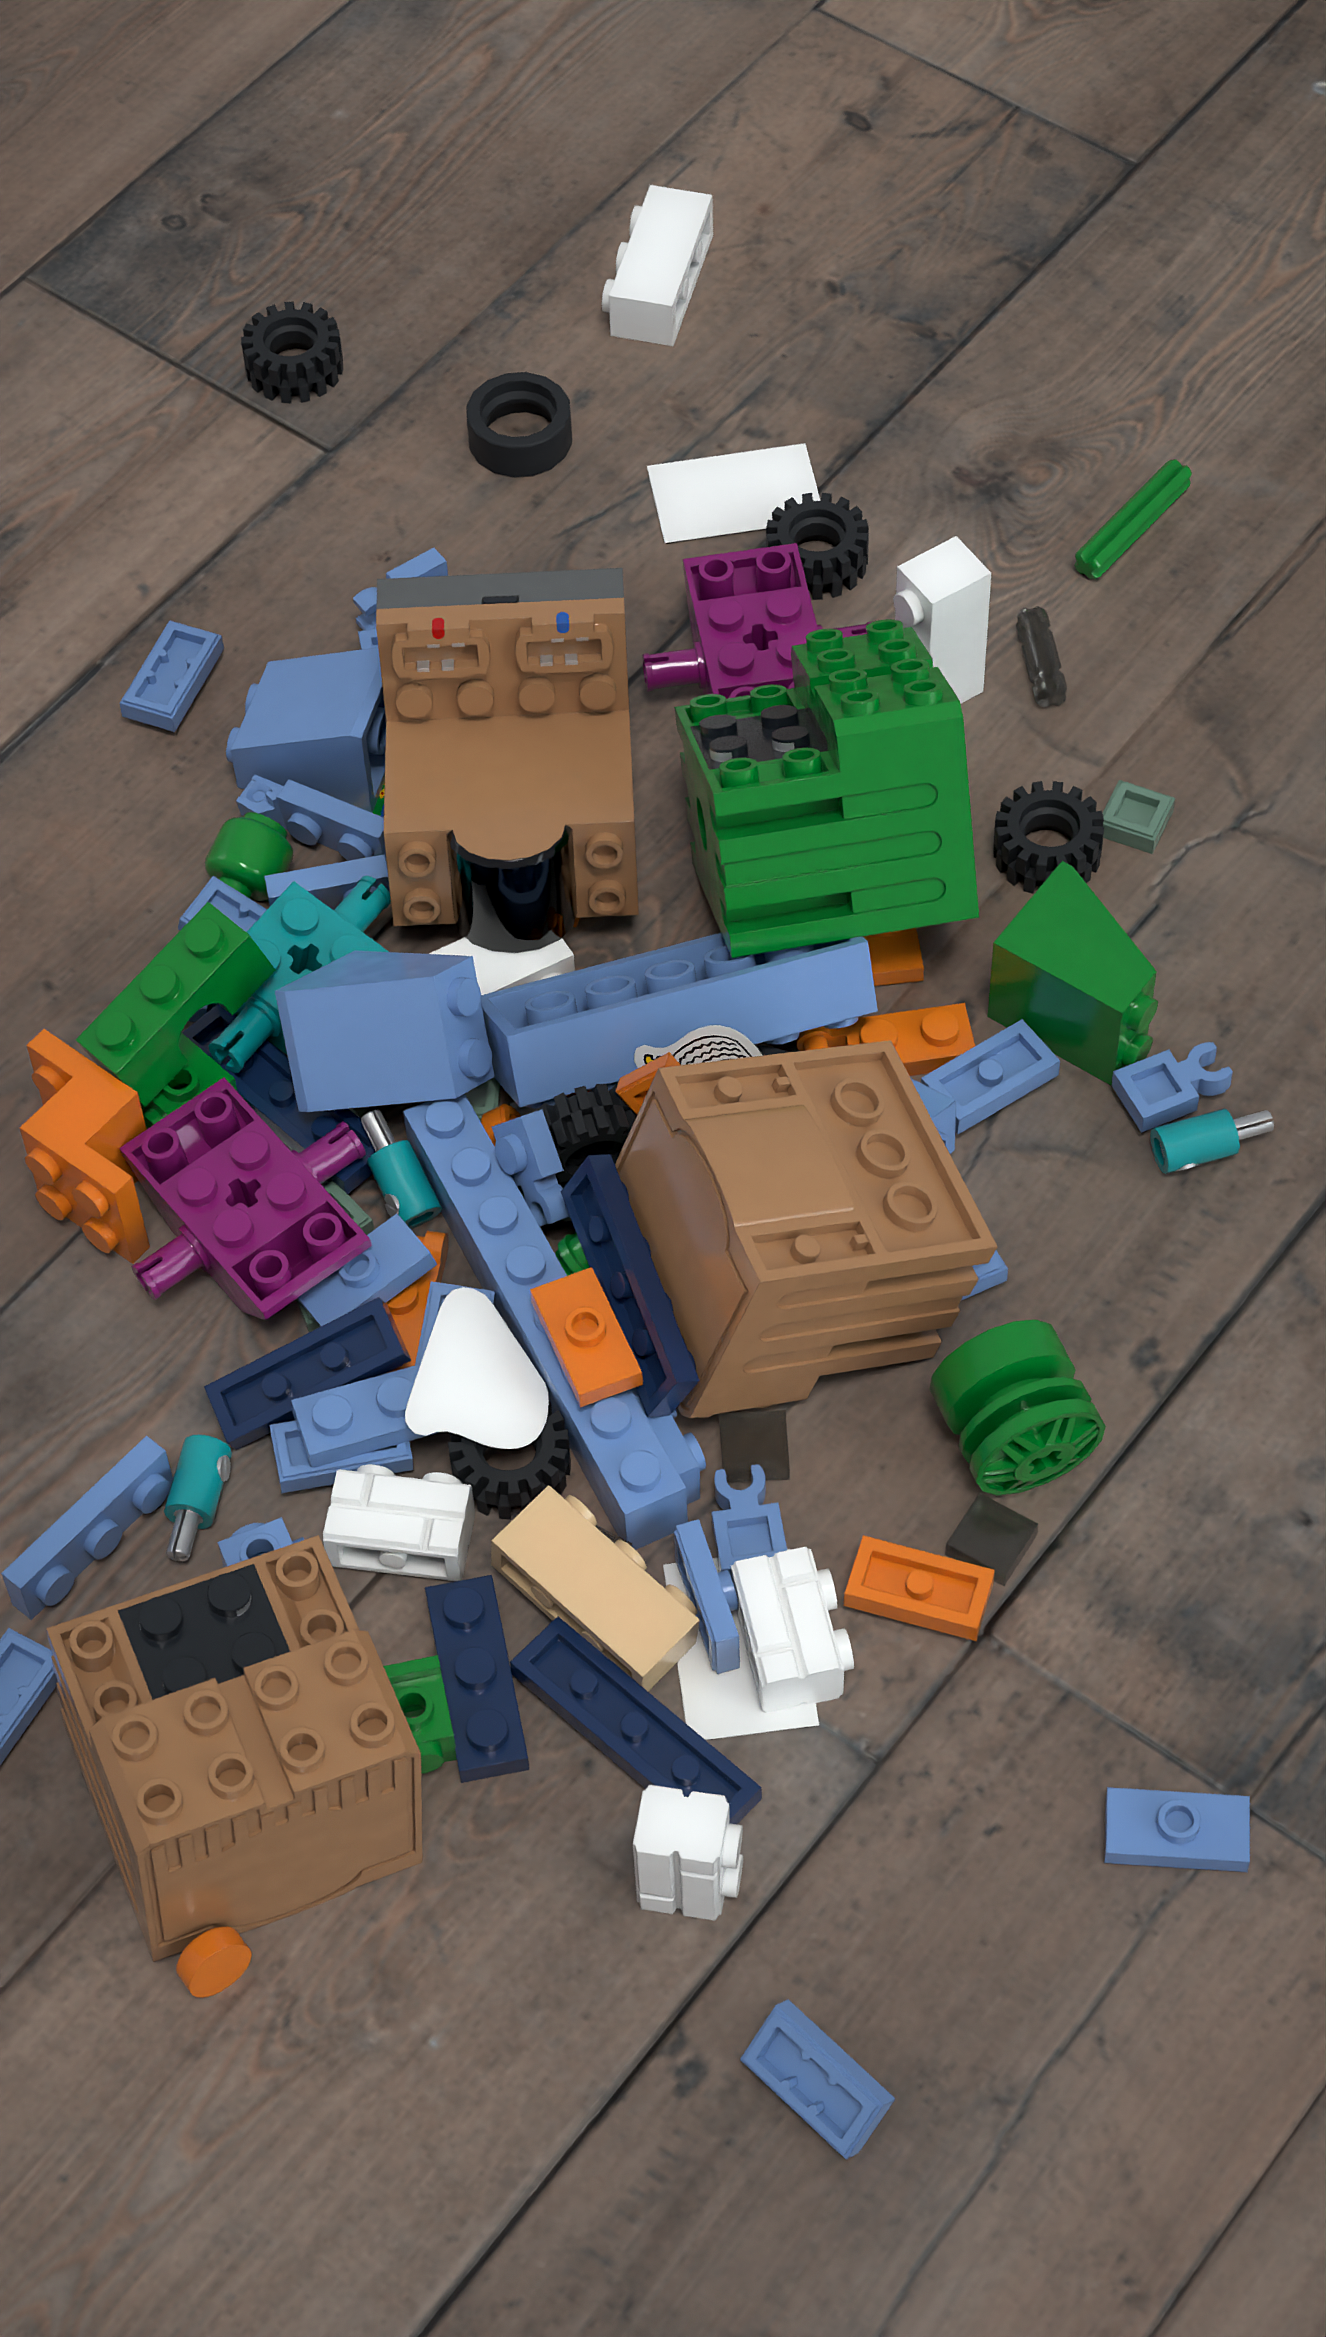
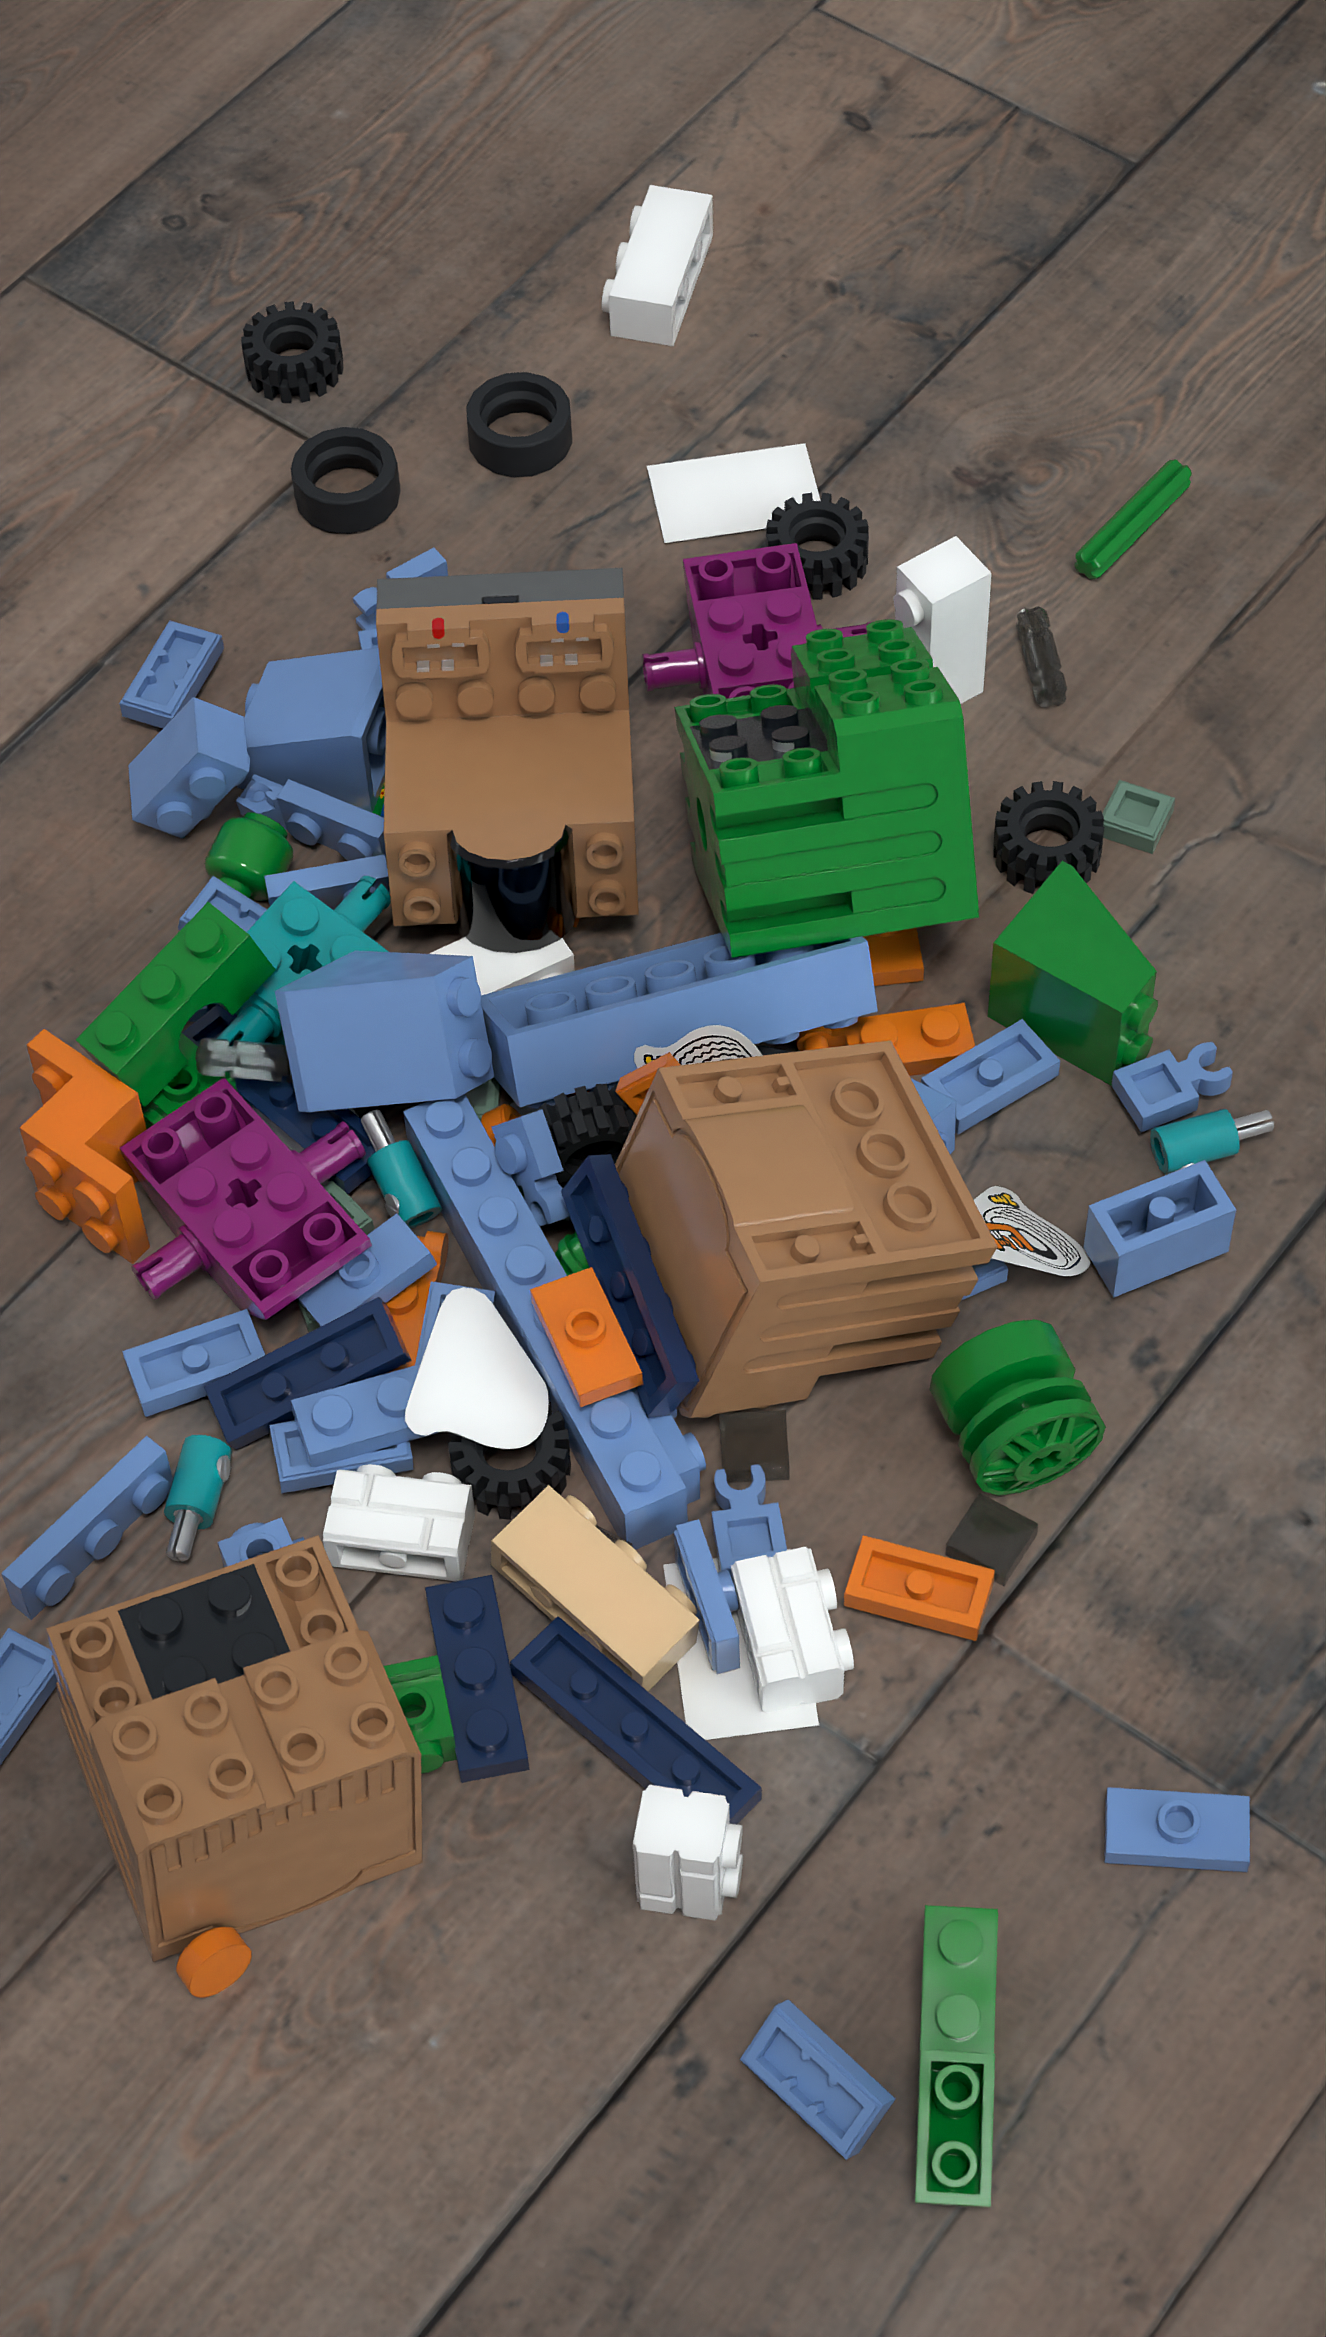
(182, 1363): none -> medium blue plate
(188, 768): none -> medium blue brick
(243, 1060): none -> clear smoke axle
(338, 450): none -> black tyre
(956, 2057): none -> green slope
(1026, 1237): none -> sticker
(1159, 1228): none -> medium blue brick

